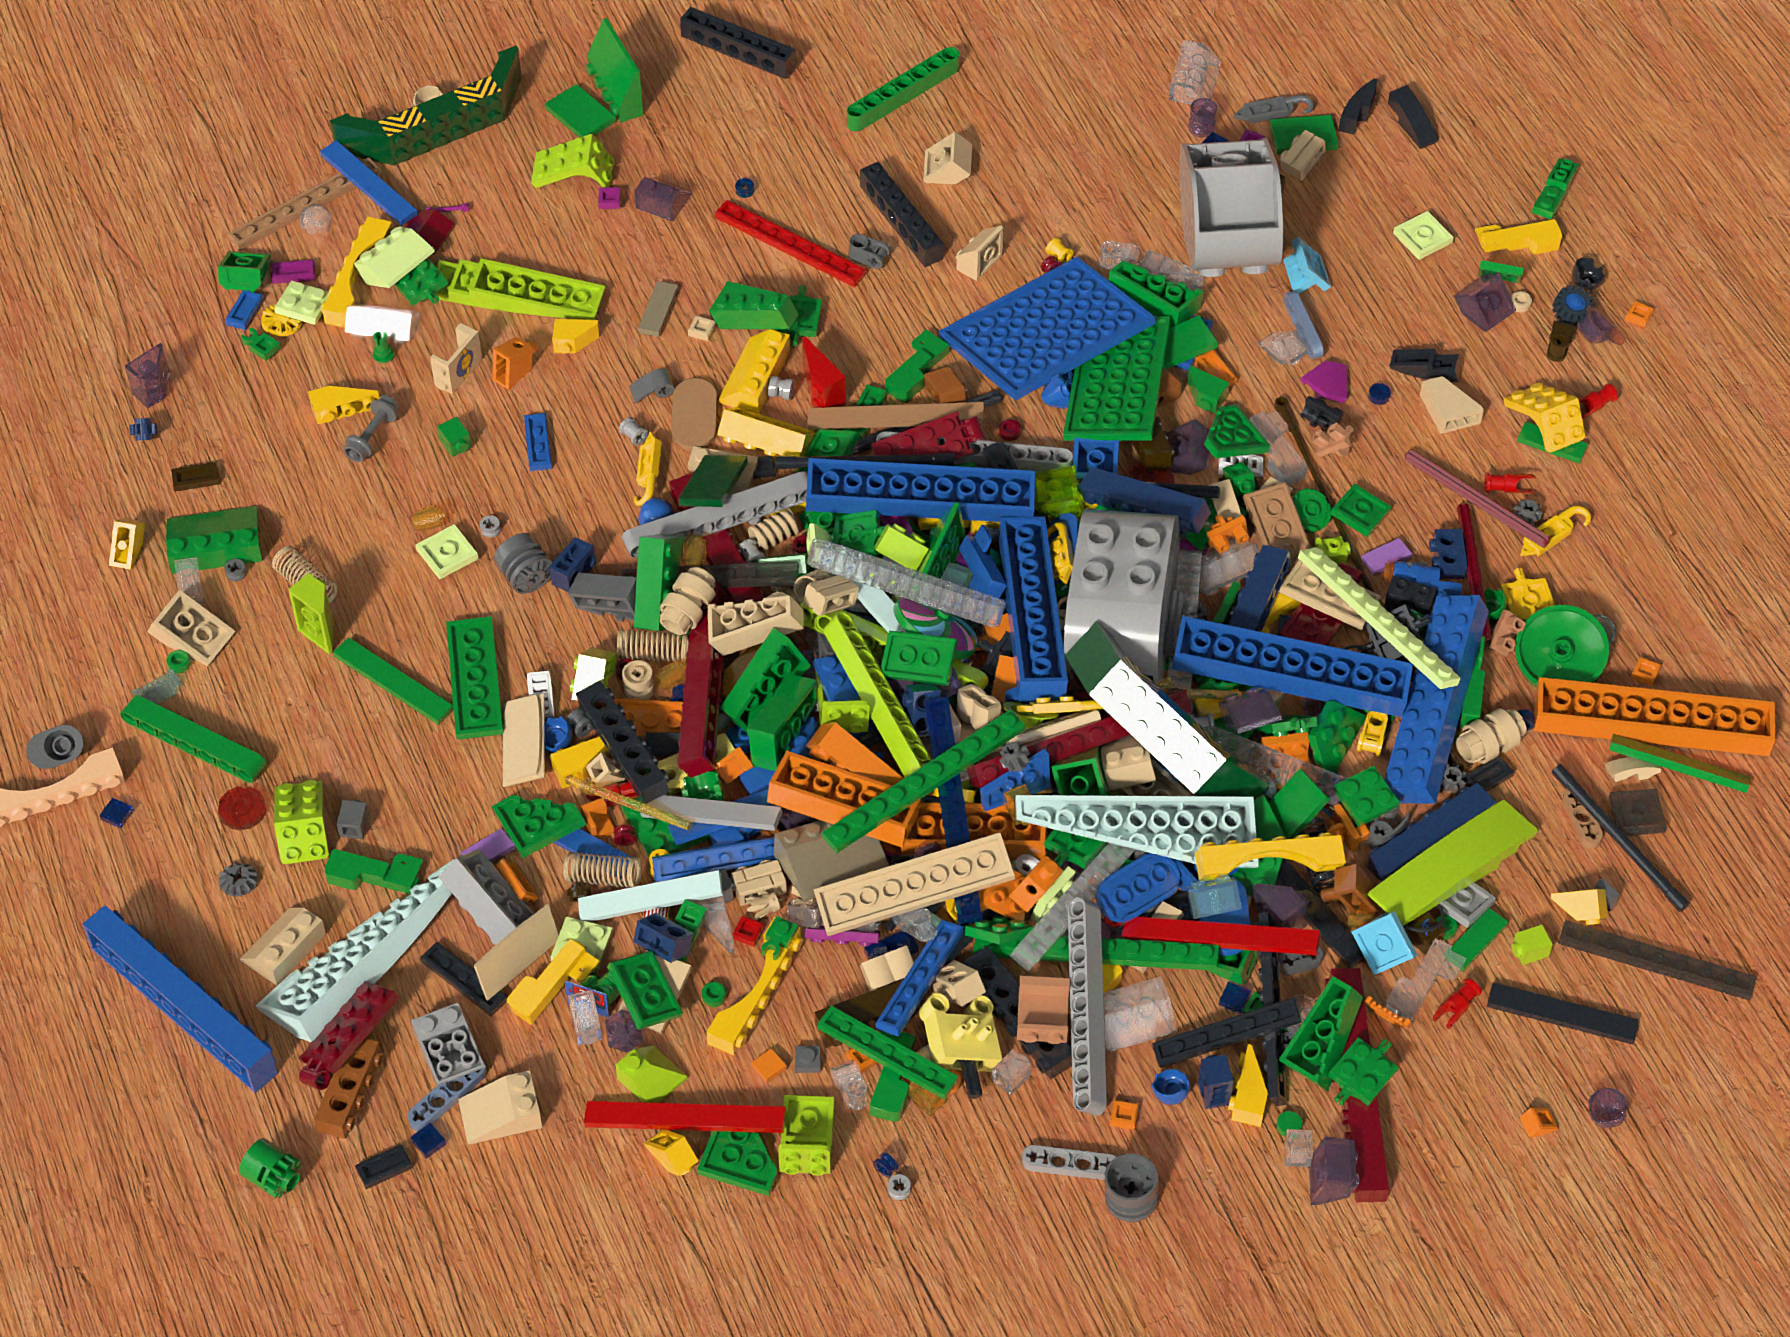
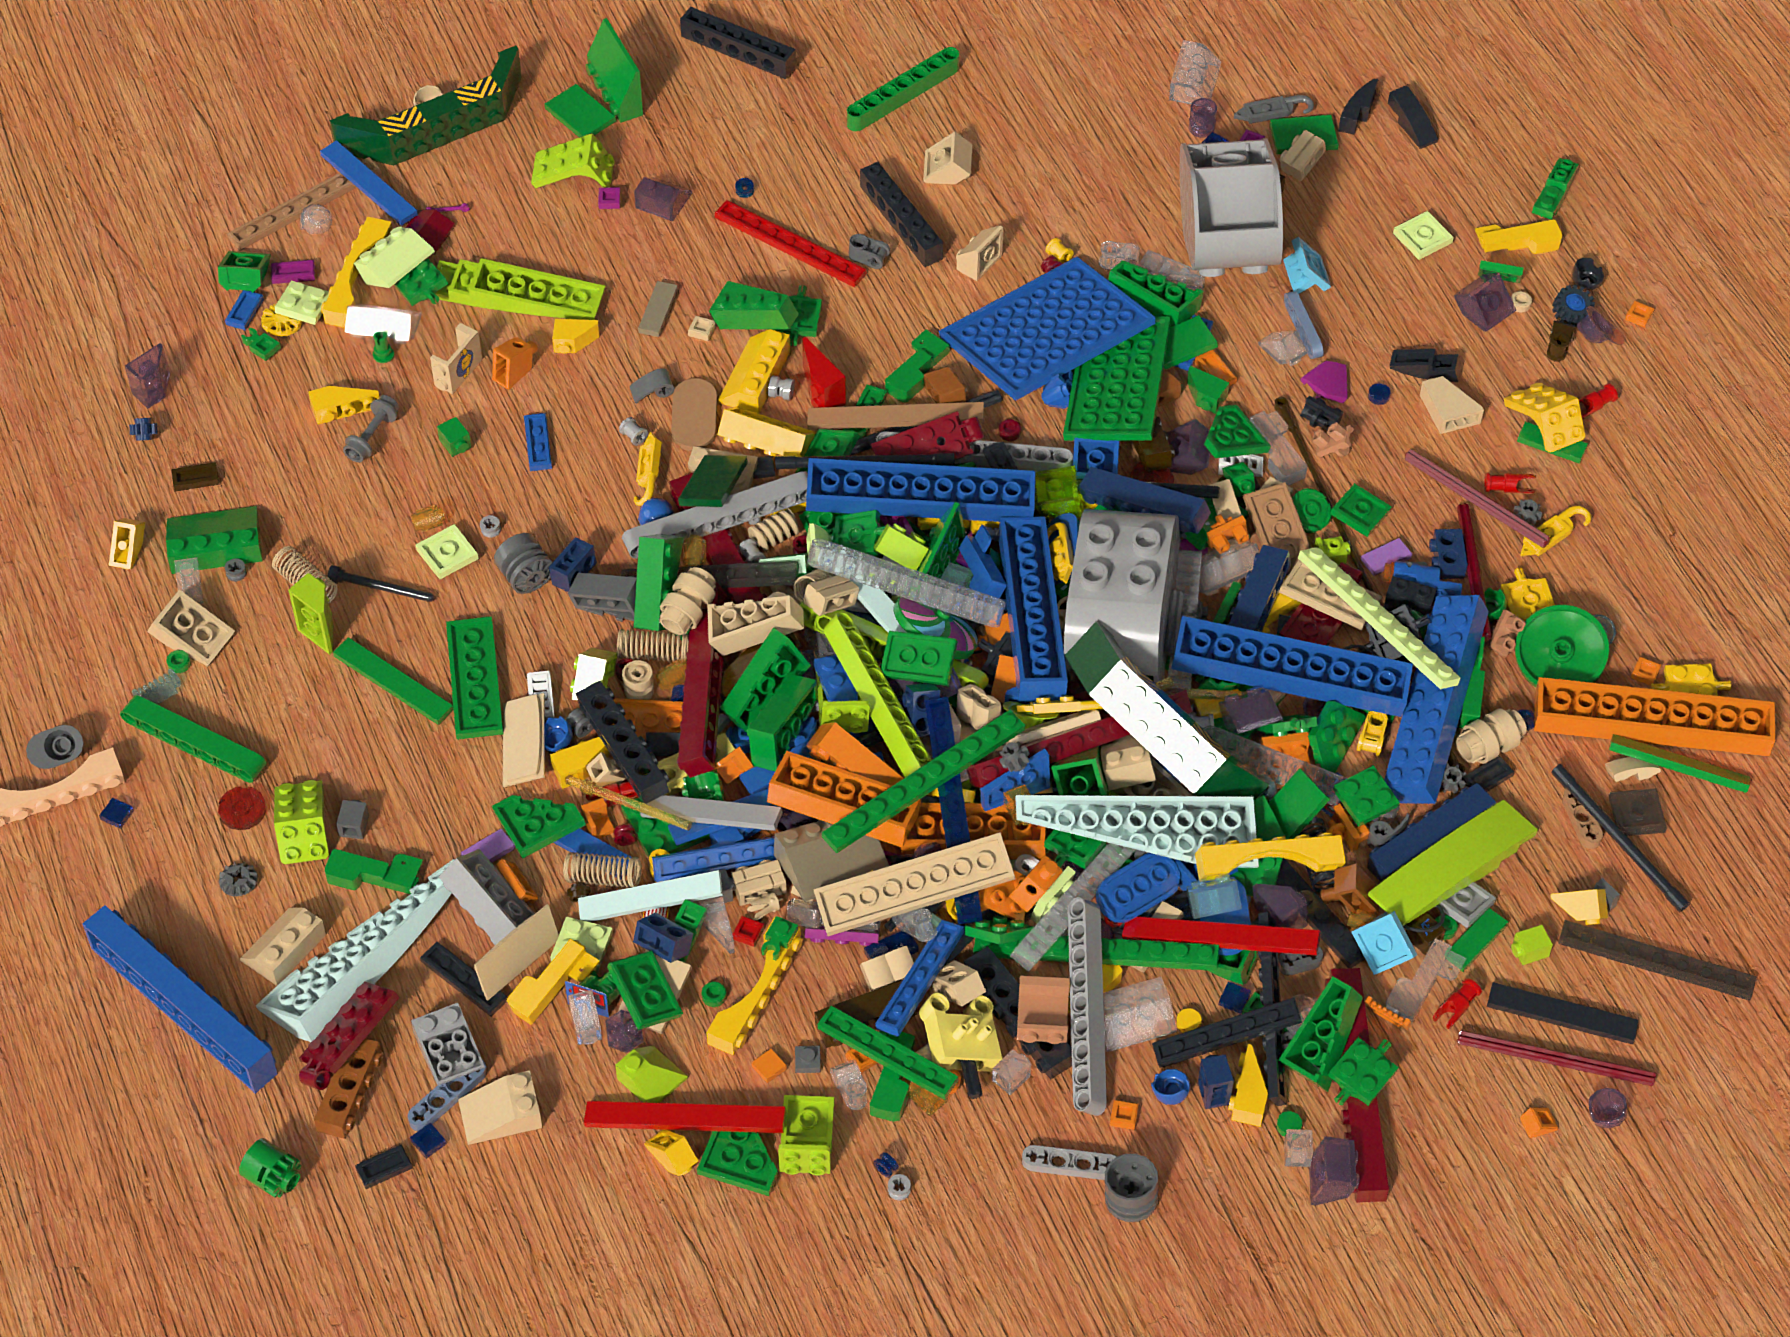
(339, 575): none -> black piece
(1188, 1020): none -> yellow tile
(1556, 1057): none -> dark red axle
(1691, 679): none -> yellow plate

